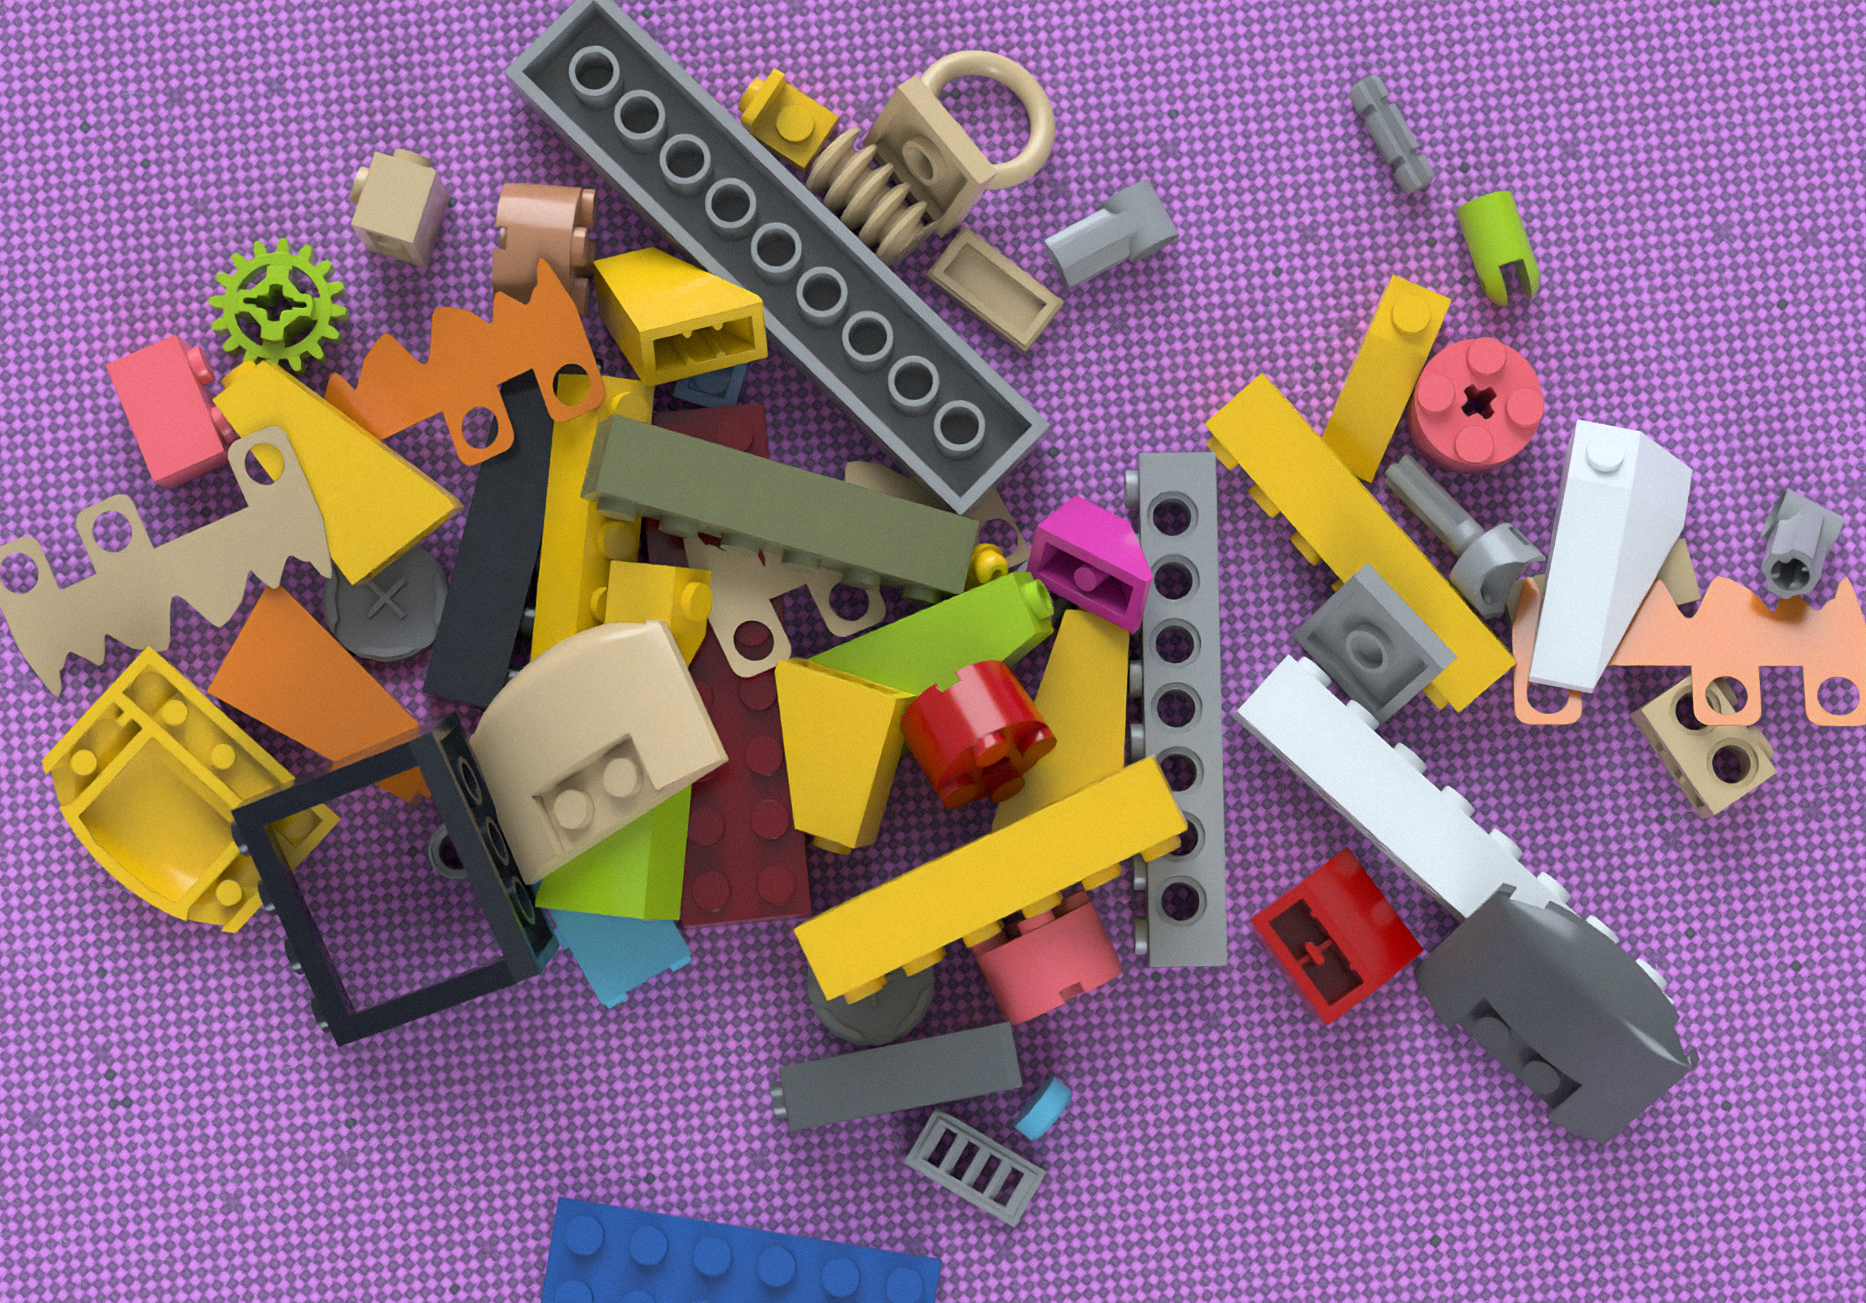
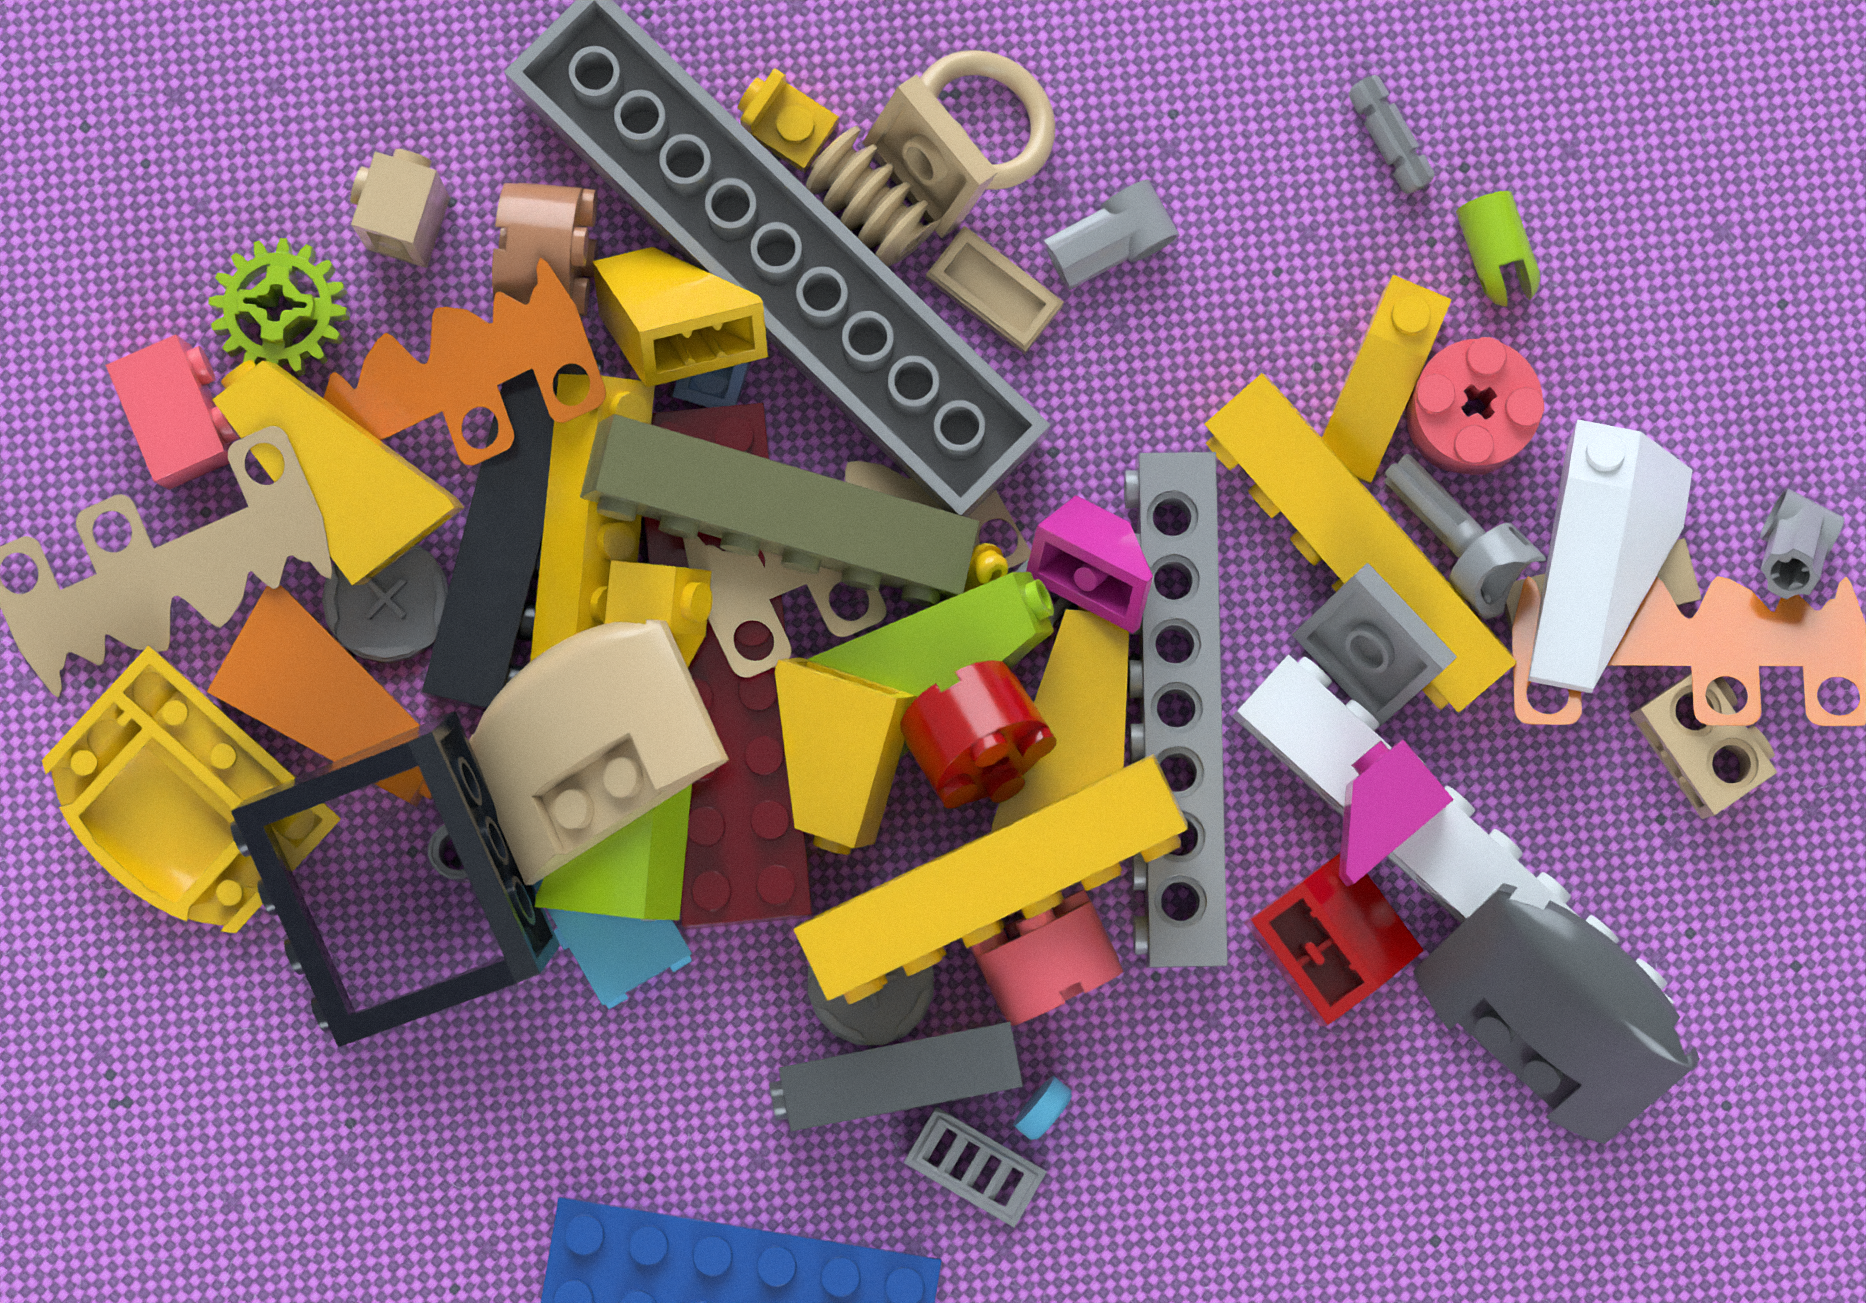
(1385, 806): none -> dark pink slope

